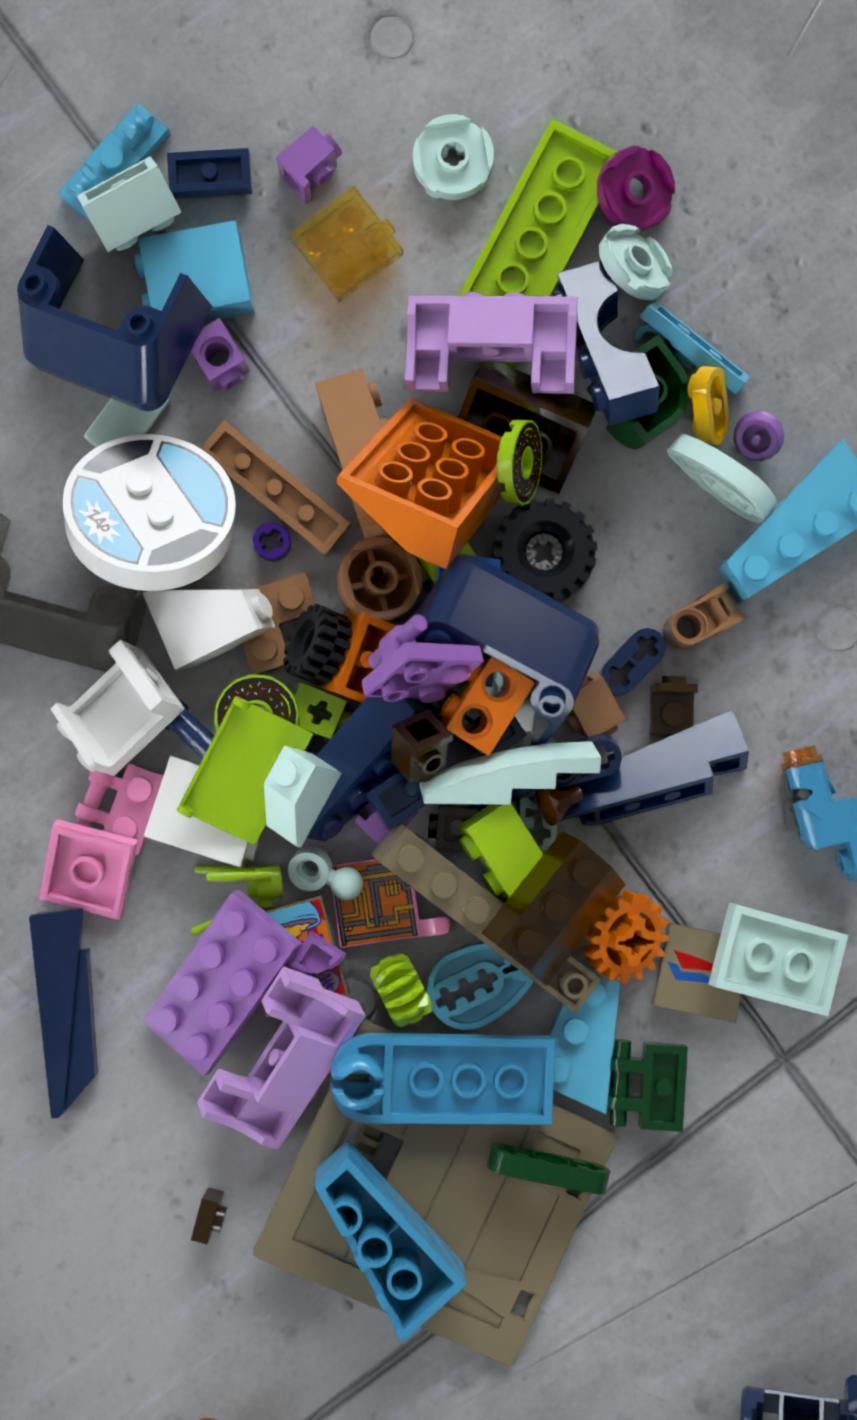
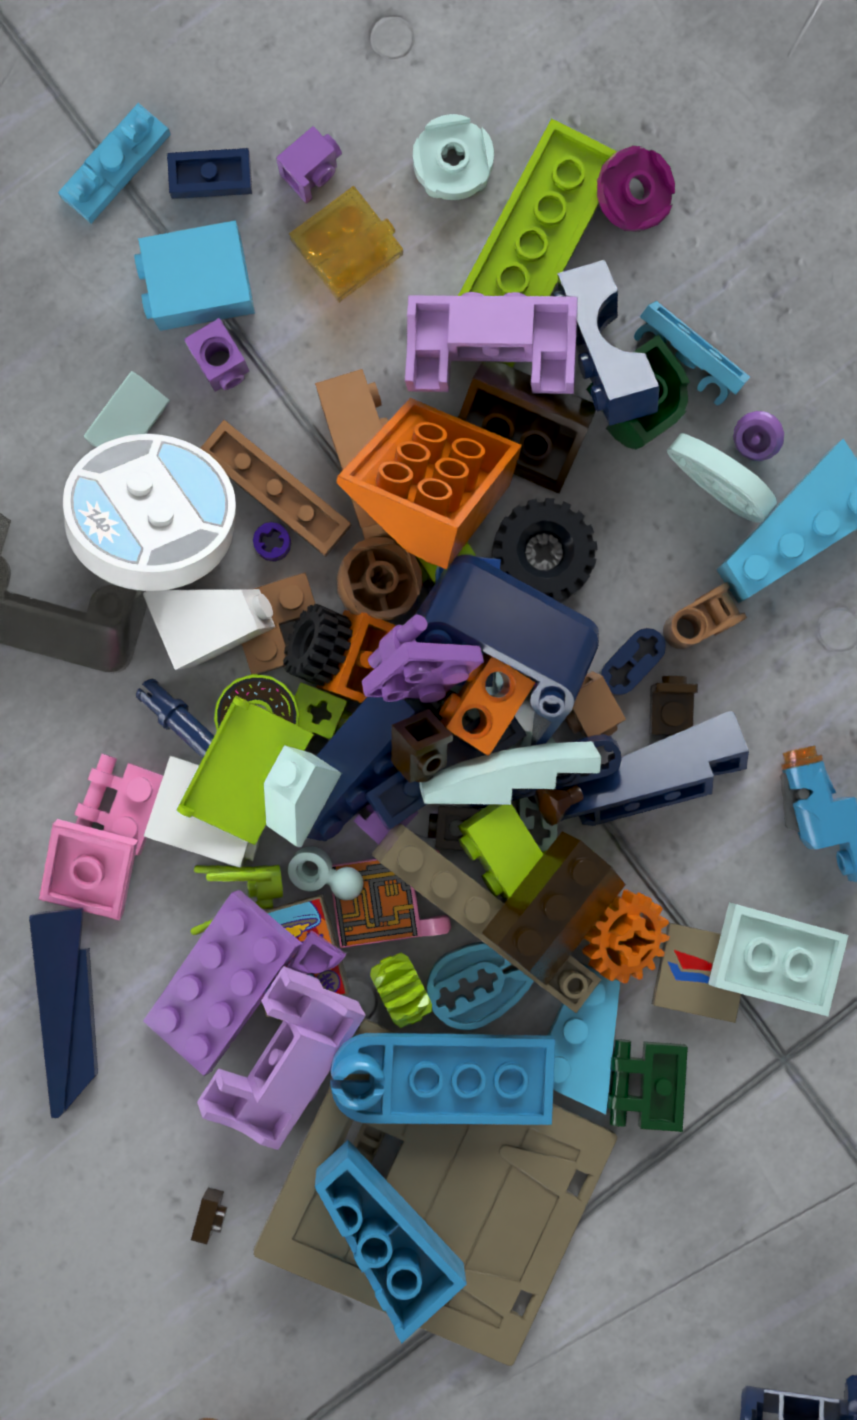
(118, 712): white panel -> none
(128, 364): dark blue windscreen -> none
(130, 205): light aqua slope -> none
(520, 461): tile -> none
(548, 1168): dark green beam -> none
(635, 263): light aqua tile -> none
(709, 404): yellow plate -> none

